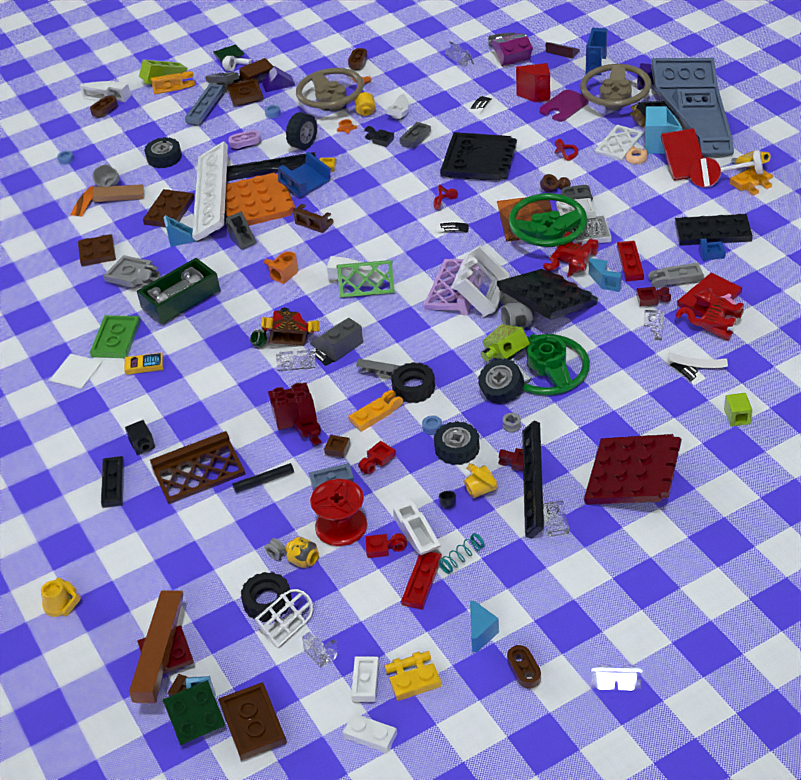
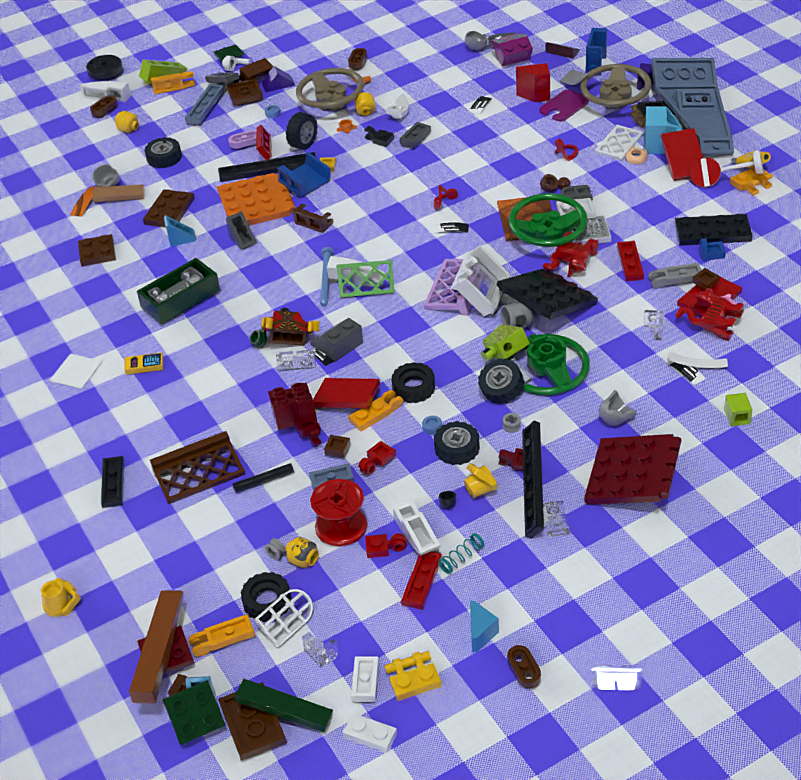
(65, 157): medium blue tile -> none
(104, 67): none -> black wheel
(115, 336): bright green tile -> none
(126, 121): none -> yellow head
(132, 271): light grey plate -> none
(140, 437): black brick -> none
(210, 191): white plate -> none
(221, 635): none -> light orange hinge
(263, 142): none -> red tile
(283, 267): orange piece -> none
(283, 705): none -> dark green tile
(325, 253): none -> medium blue bar
(346, 393): none -> red tile
(369, 366): dark grey plate -> none
(458, 55): clear hinge -> none
(475, 40): none -> light grey hair
(478, 156): black hinge -> none
(574, 77): none -> light grey sticker
(605, 279): dark azure slope -> none
(615, 411): none -> light grey hair
(651, 296): dark red plate -> none
(705, 279): none -> reddish brown plate

